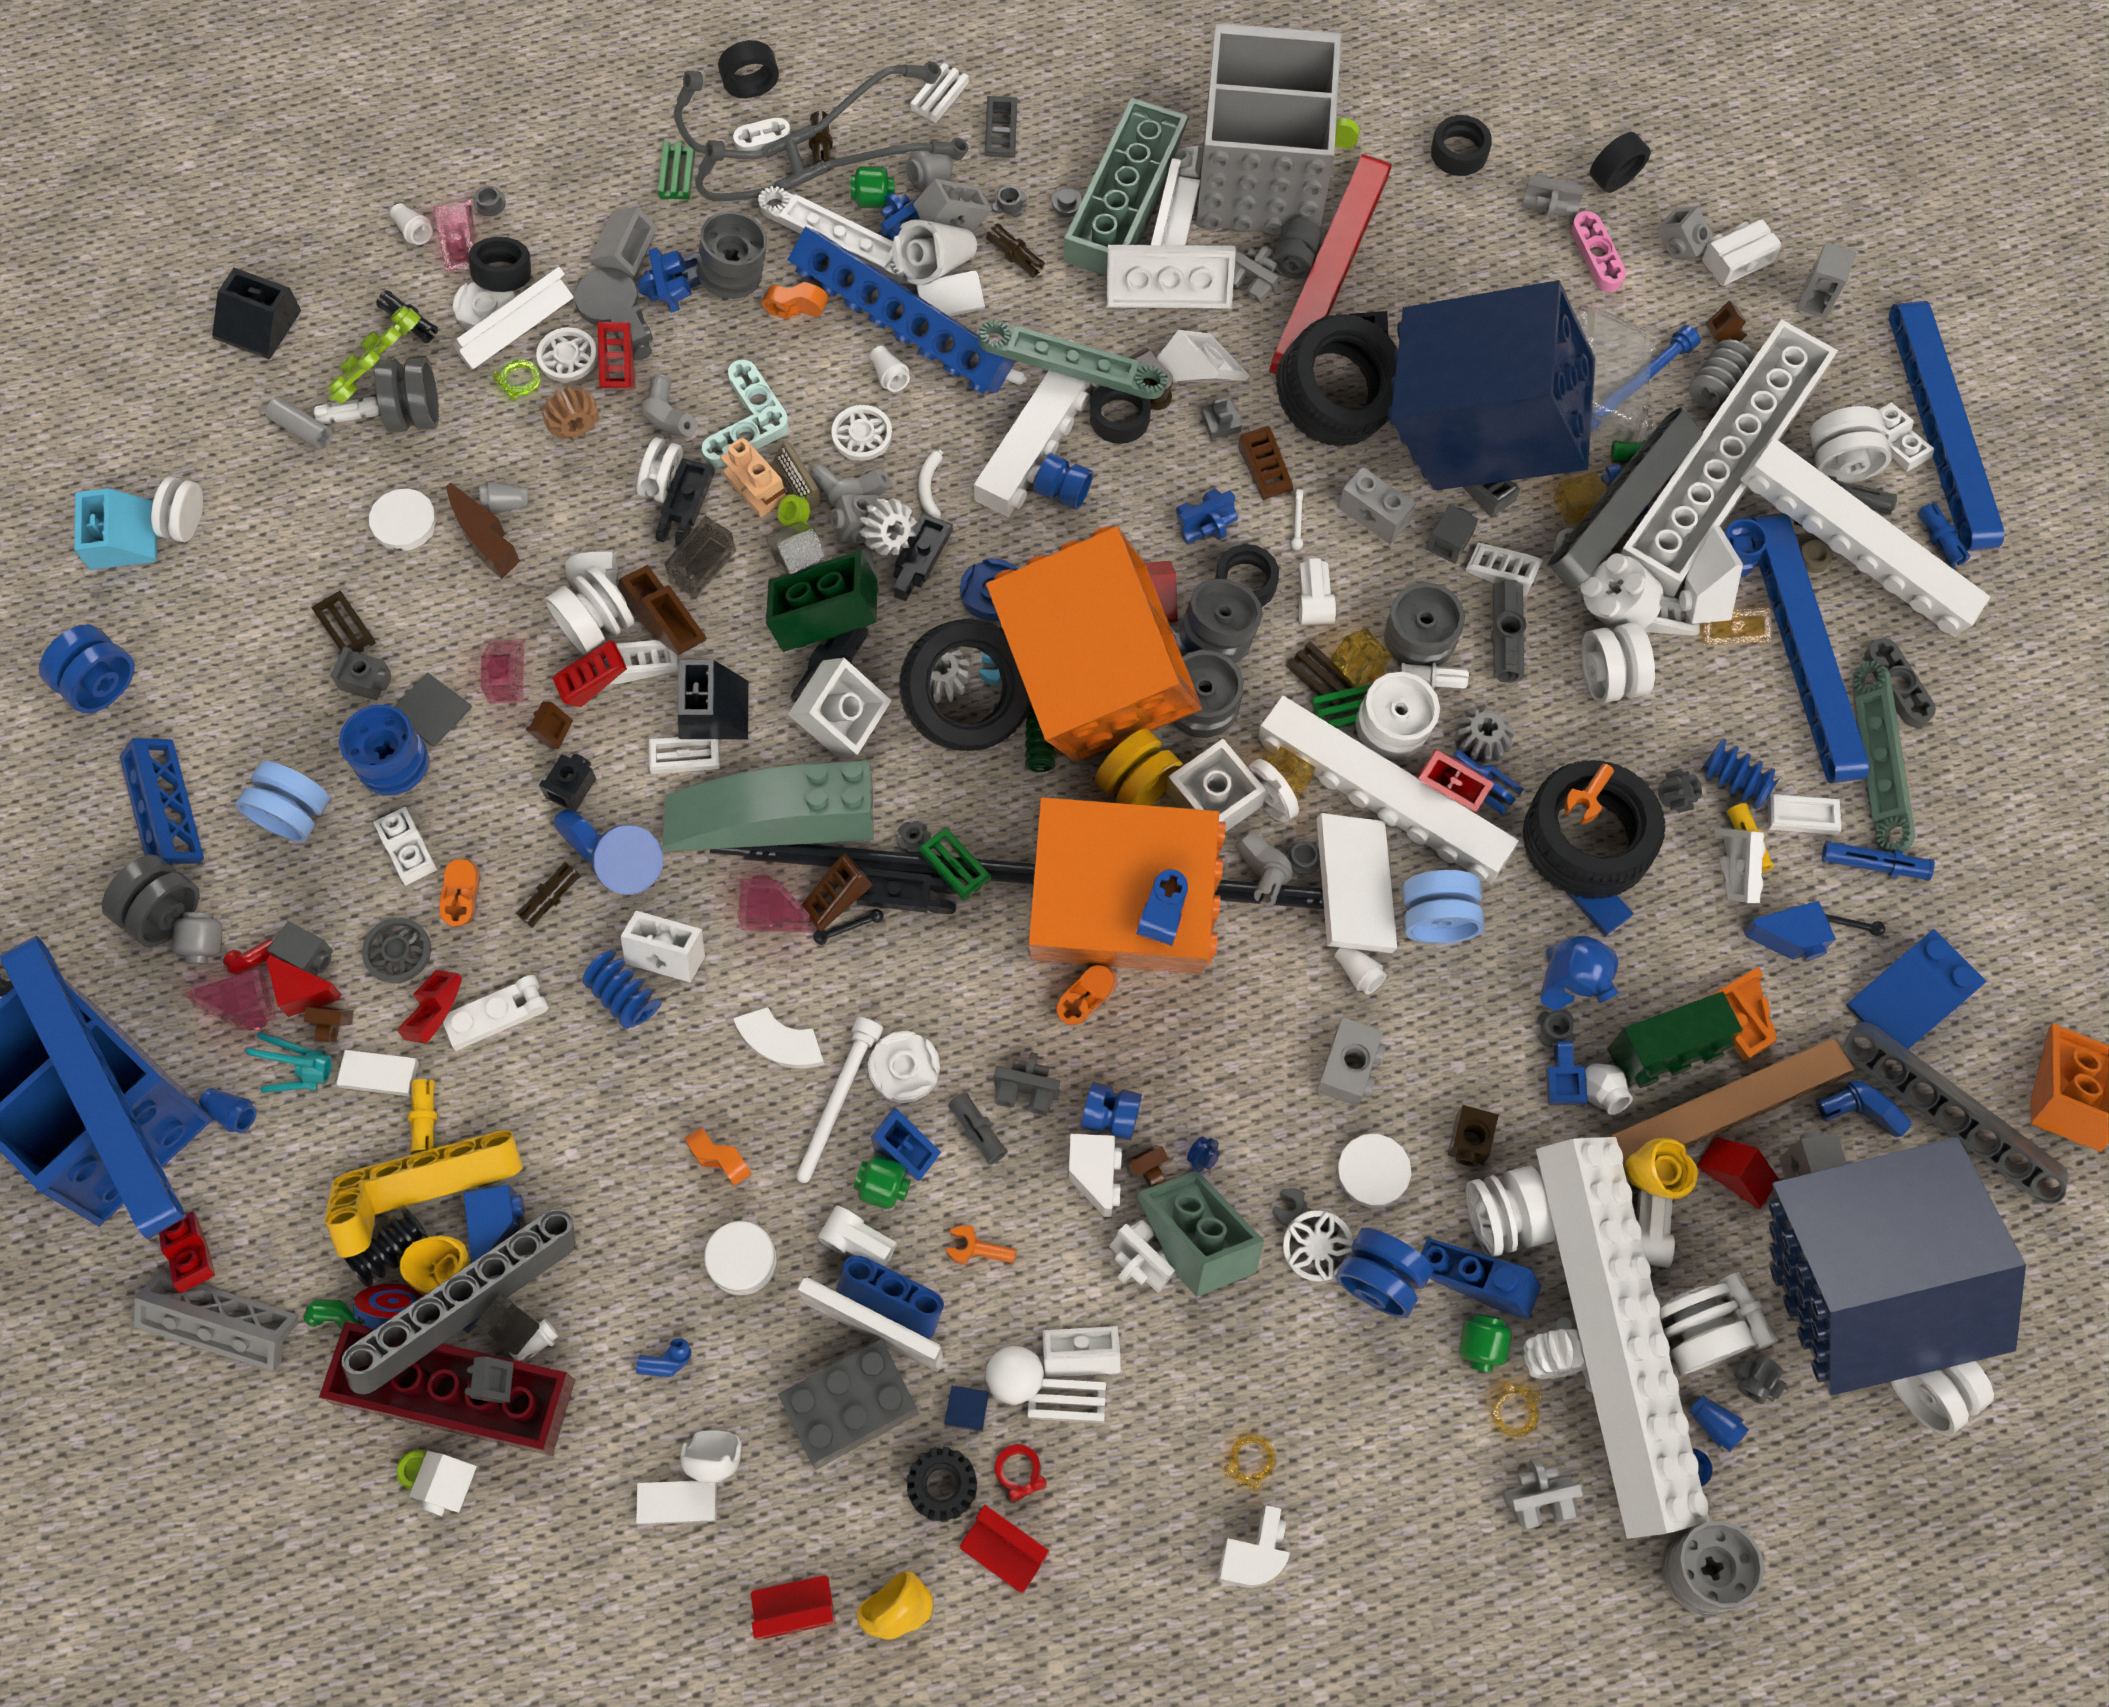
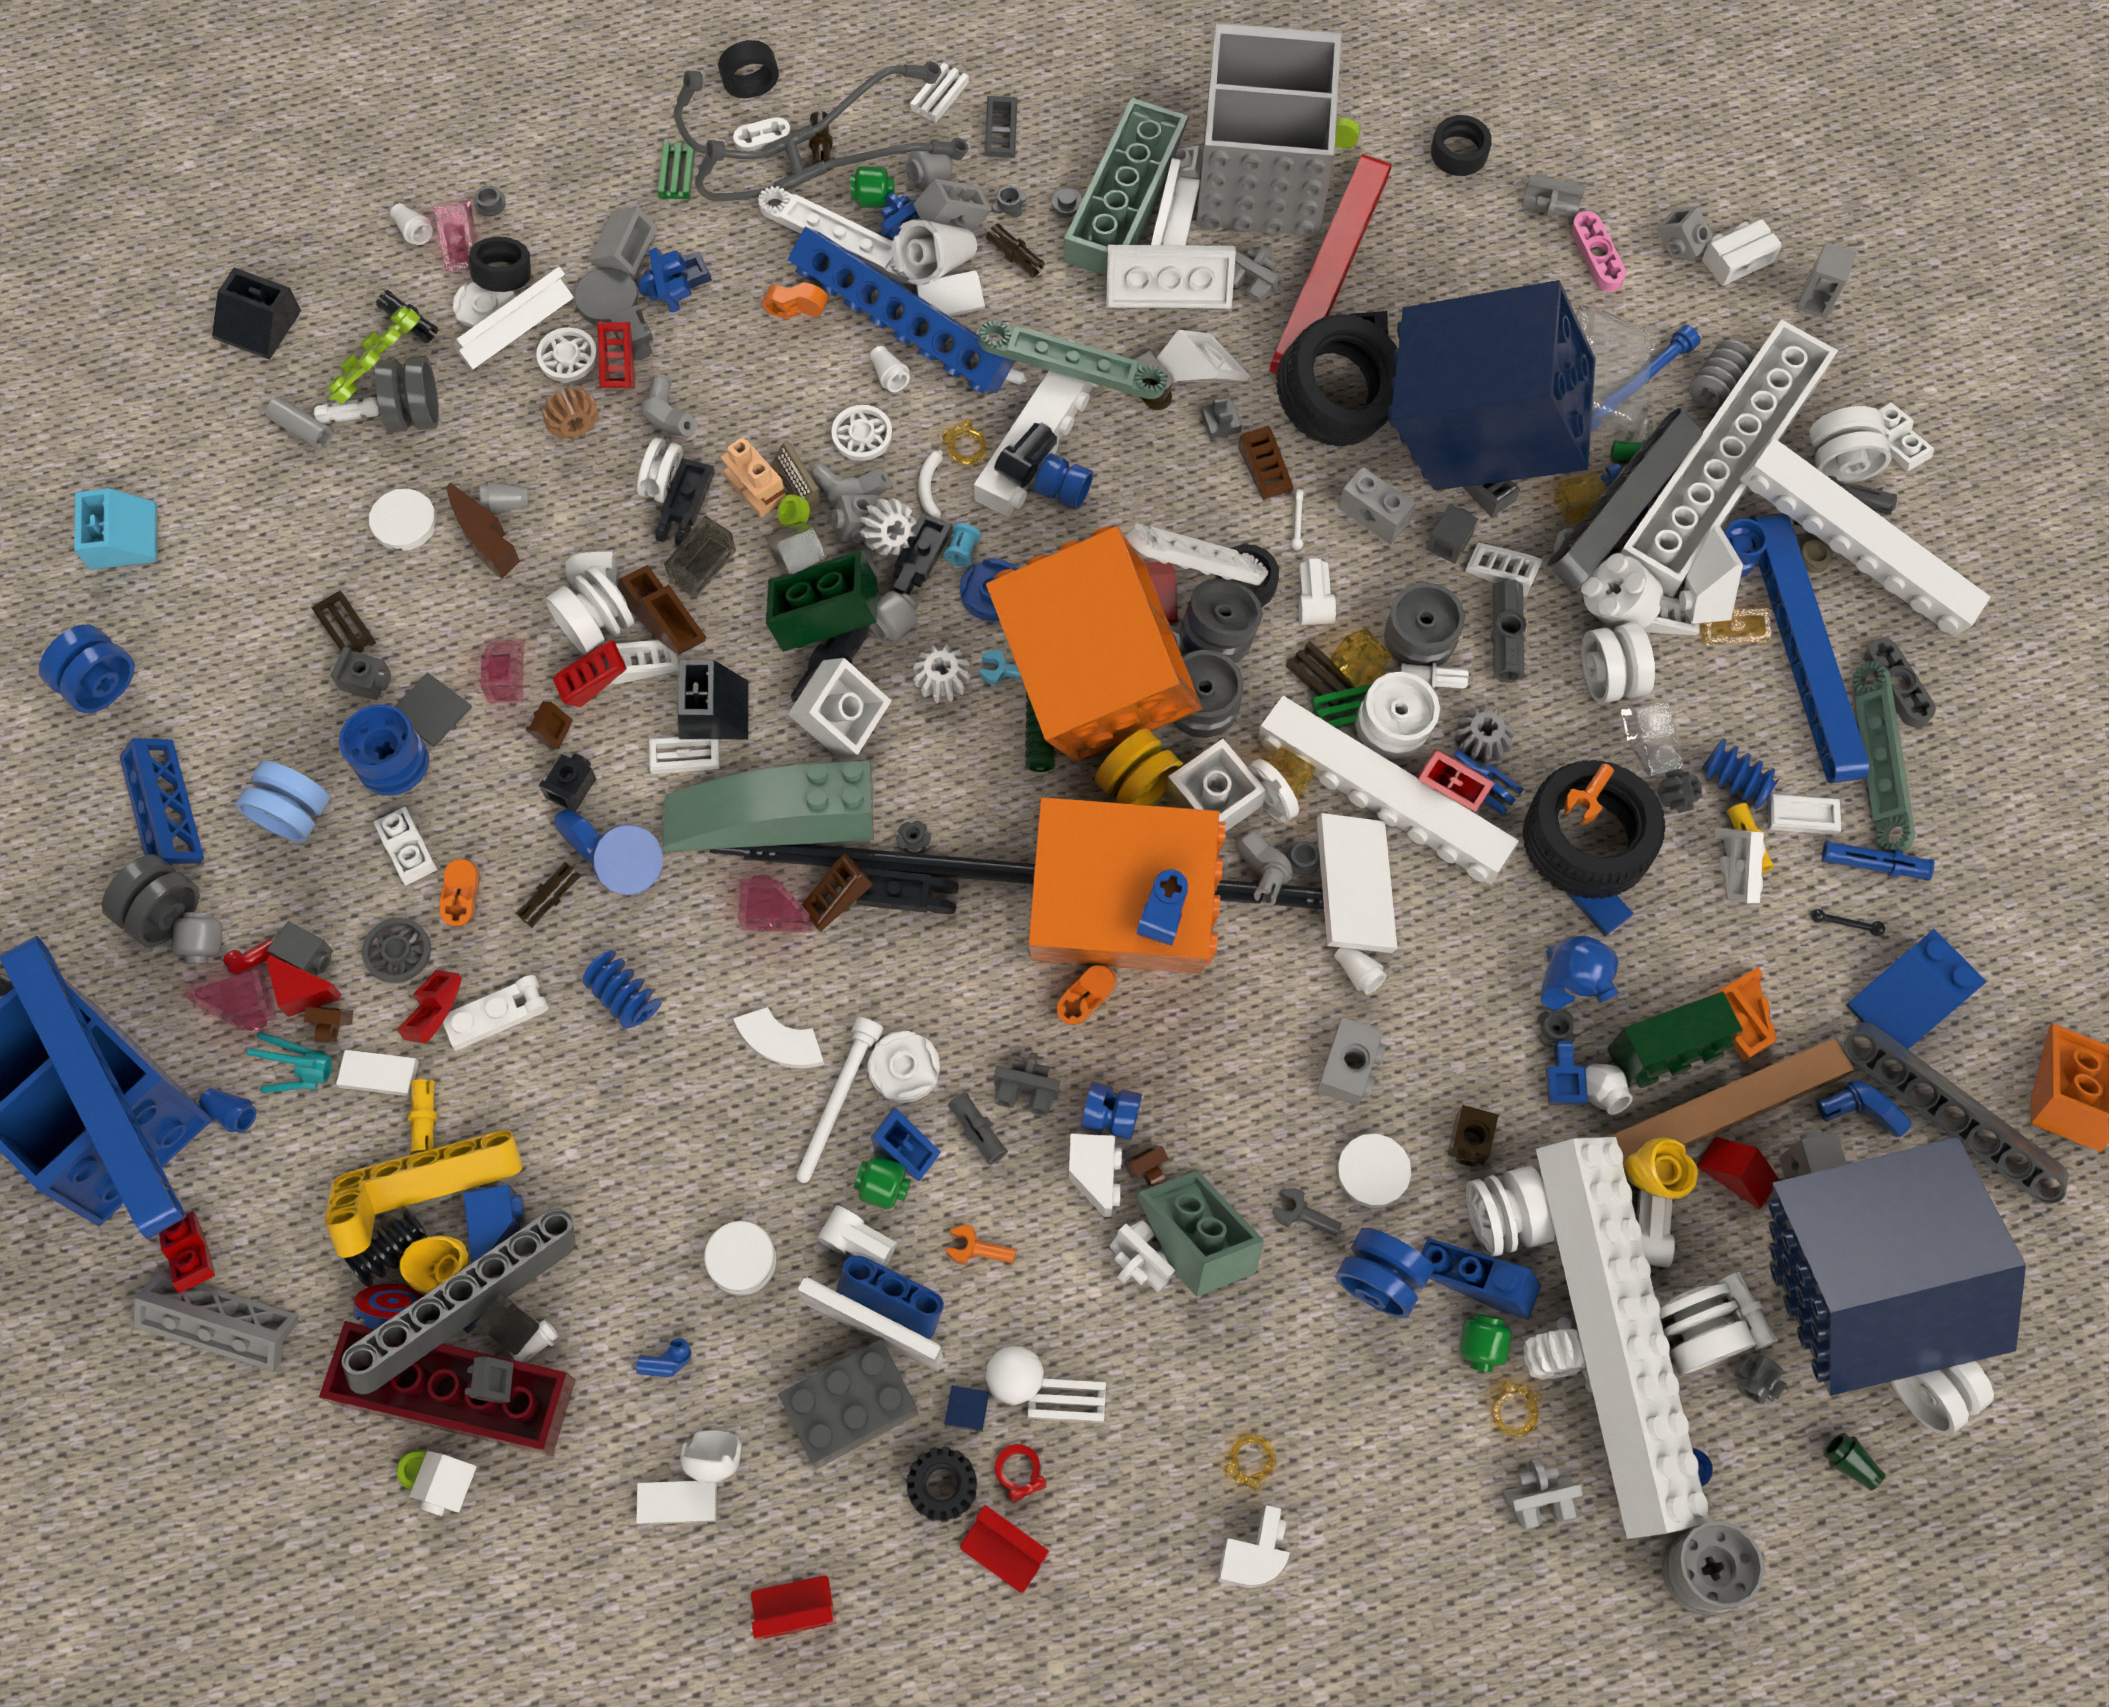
(177, 509): white head -> none
(328, 1310): green arm -> none
(514, 391): clear neon green piece -> none
(663, 946): white brick -> none
(717, 1156): orange piece -> none
(731, 254): dark grey wheel -> none
(759, 414): light aqua beam -> none
(821, 937): black hinge -> none
(894, 616): none -> light grey head
(896, 1608): yellow hair -> none
(917, 696): black tyre -> none
(945, 873): green tile -> none
(949, 436): none -> clear yellow piece
(962, 544): none -> medium azure bush
(1021, 461): none -> black piece
(1081, 1351): white slope -> none
(1118, 432): black tyre -> none
(1196, 554): none -> white plate
(1203, 1154): clear blue plate -> none
(1208, 517): blue hips -> none
(1297, 248): dark grey wheel -> none
(1316, 1244): white wheel -> none
(1443, 906): light blue wheel -> none
(1620, 162): black tyre -> none
(1653, 737): none -> clear slope
(1719, 1423): blue cone -> none
(1727, 323): reddish brown tile -> none
(1794, 931): blue slope -> none
(1852, 1459): none -> dark green cone
(1943, 535): blue pin -> none
(1946, 426): blue beam -> none

